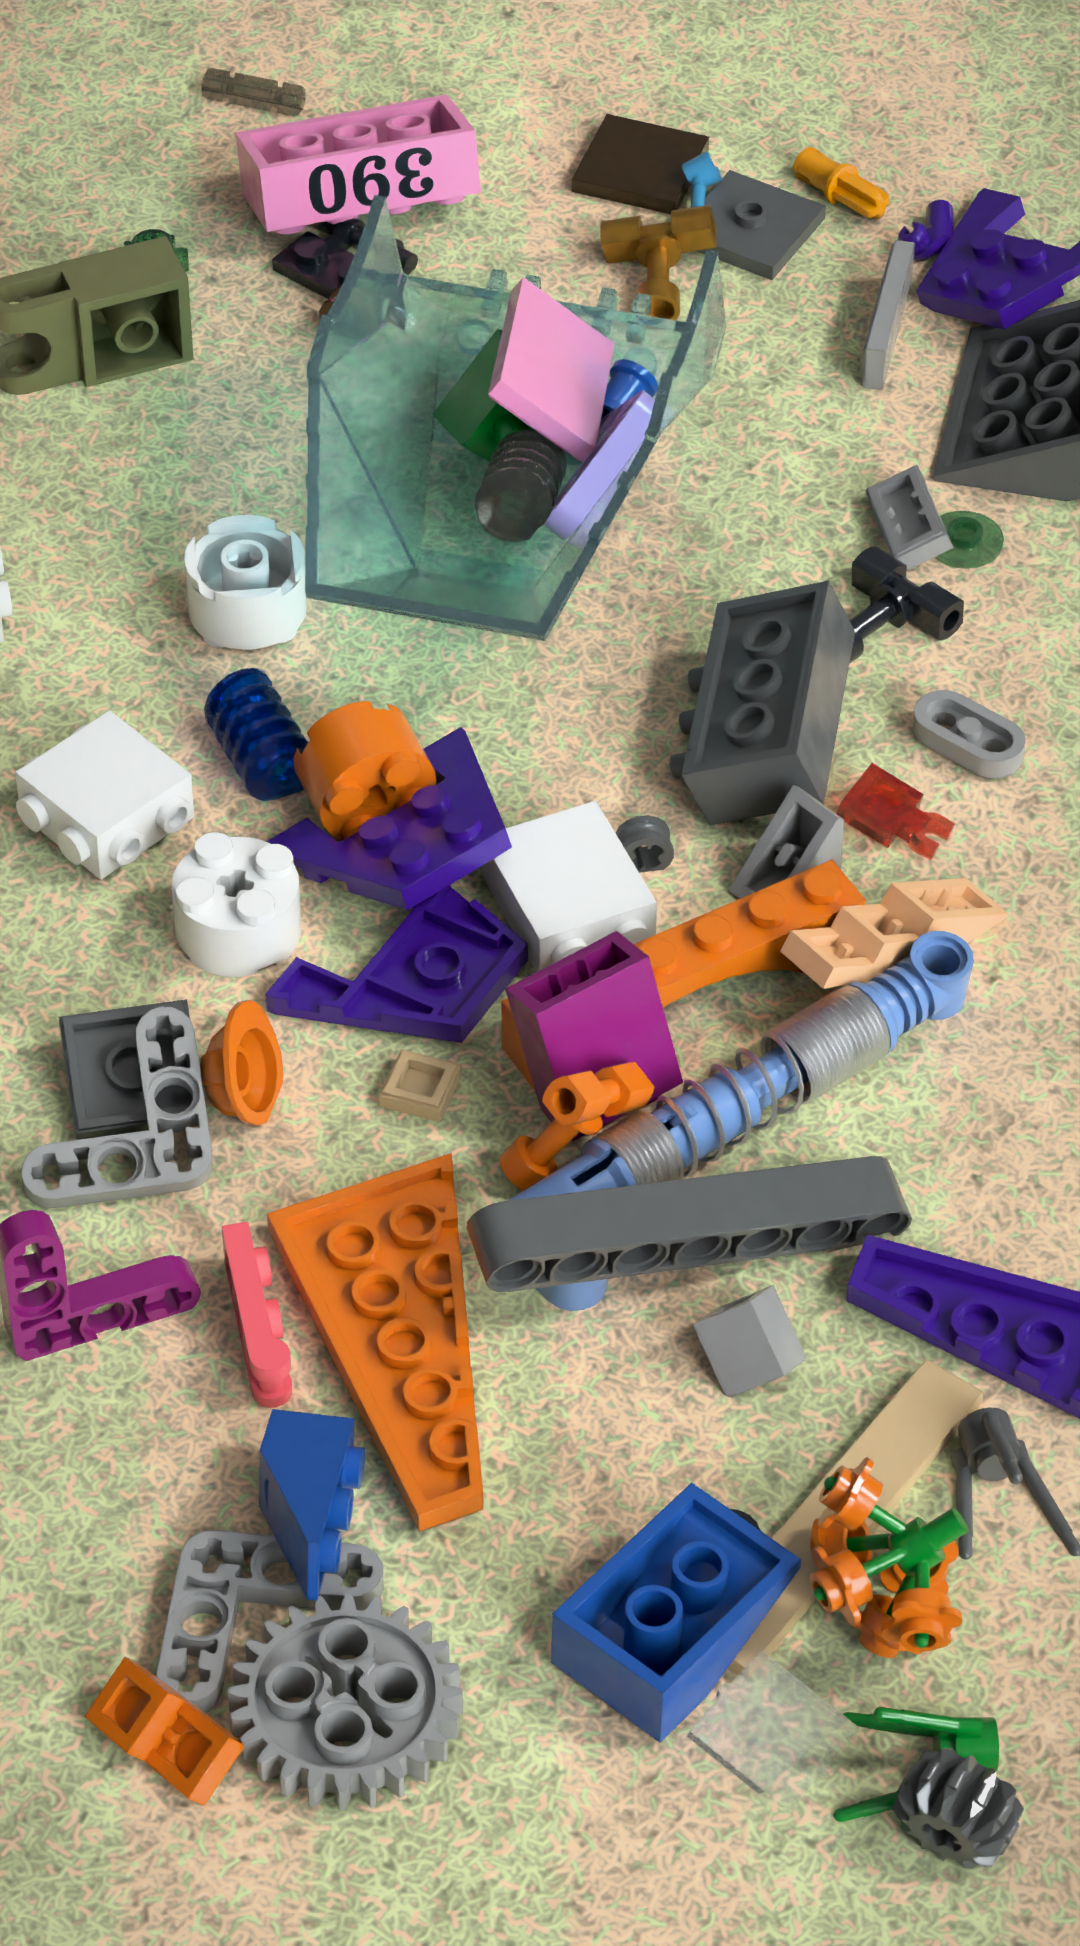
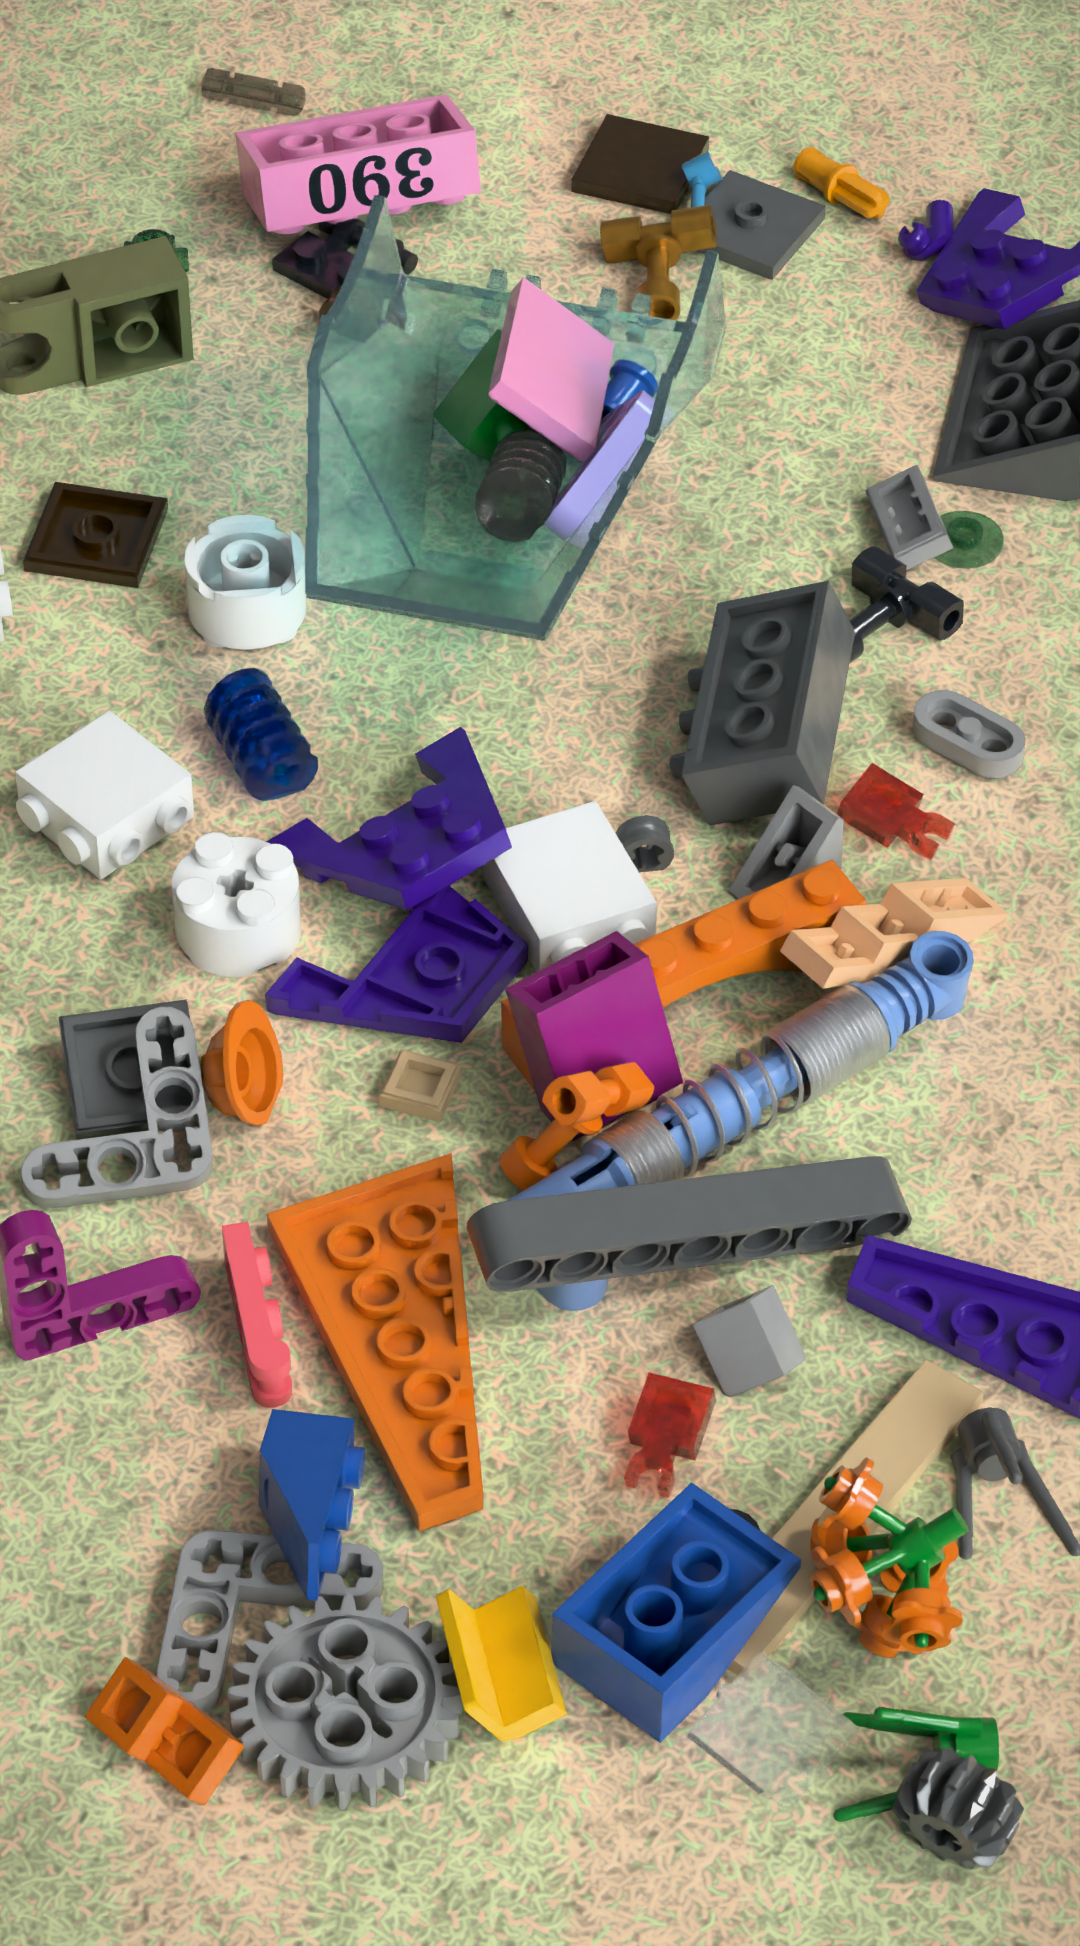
(96, 534): none -> dark brown tile
(361, 765): orange brick -> none
(502, 1662): none -> yellow panel
(667, 1424): none -> clear red plate
(887, 315): light grey tile -> none

